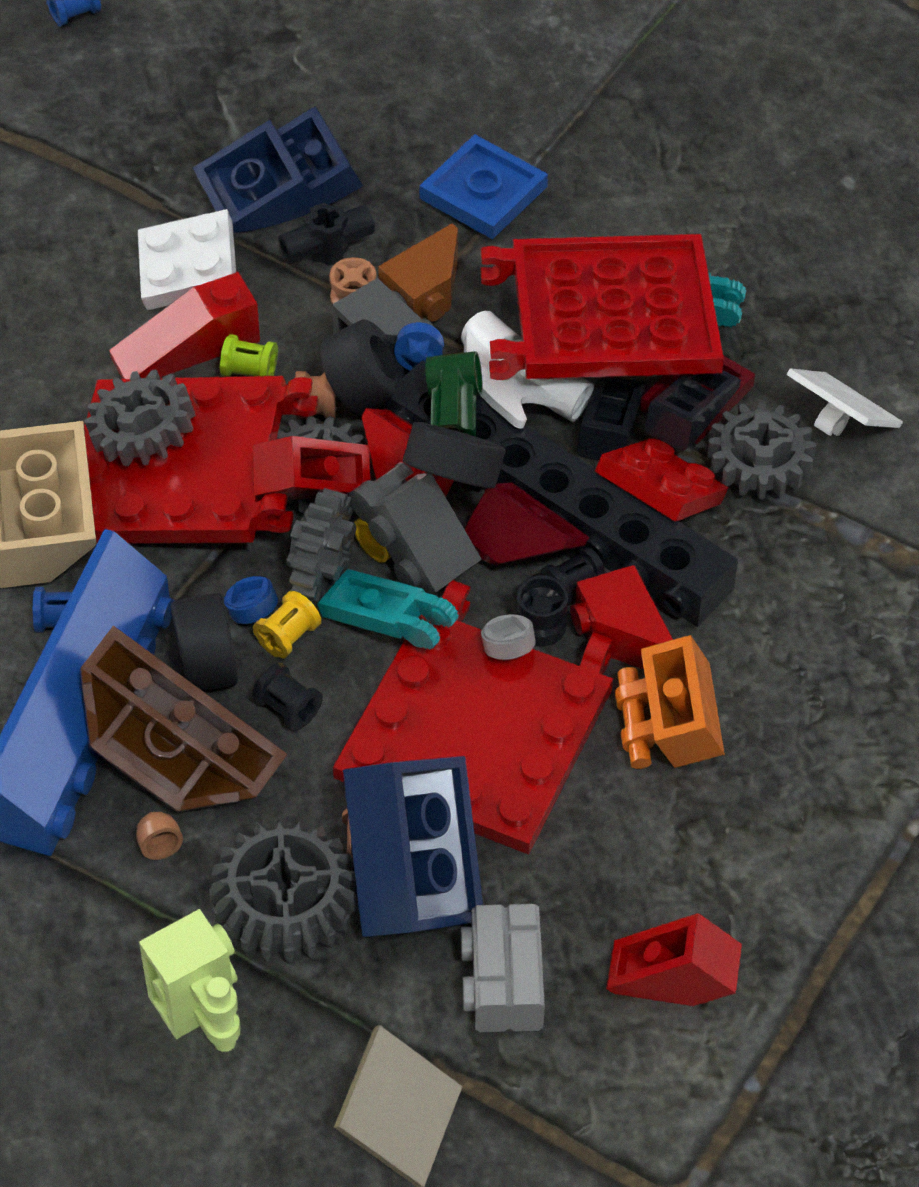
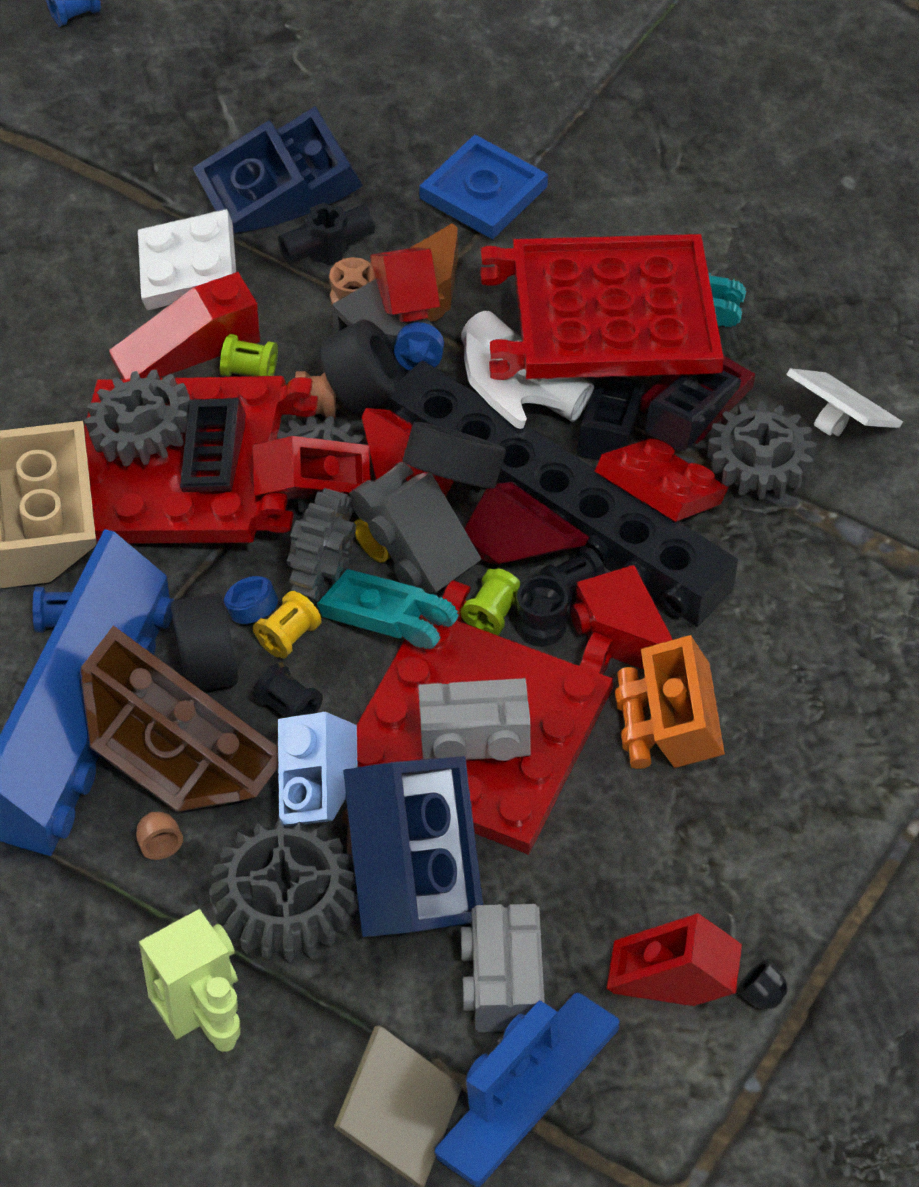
(206, 414): none -> black slope
(311, 766): none -> light blue slope
(406, 282): none -> red slope
(453, 388): dark green piece -> none
(475, 719): none -> light grey brick
(492, 601): none -> lime bush
(508, 637): light grey tile -> none
(522, 1081): none -> blue bracket
(764, 986): none -> black hinge

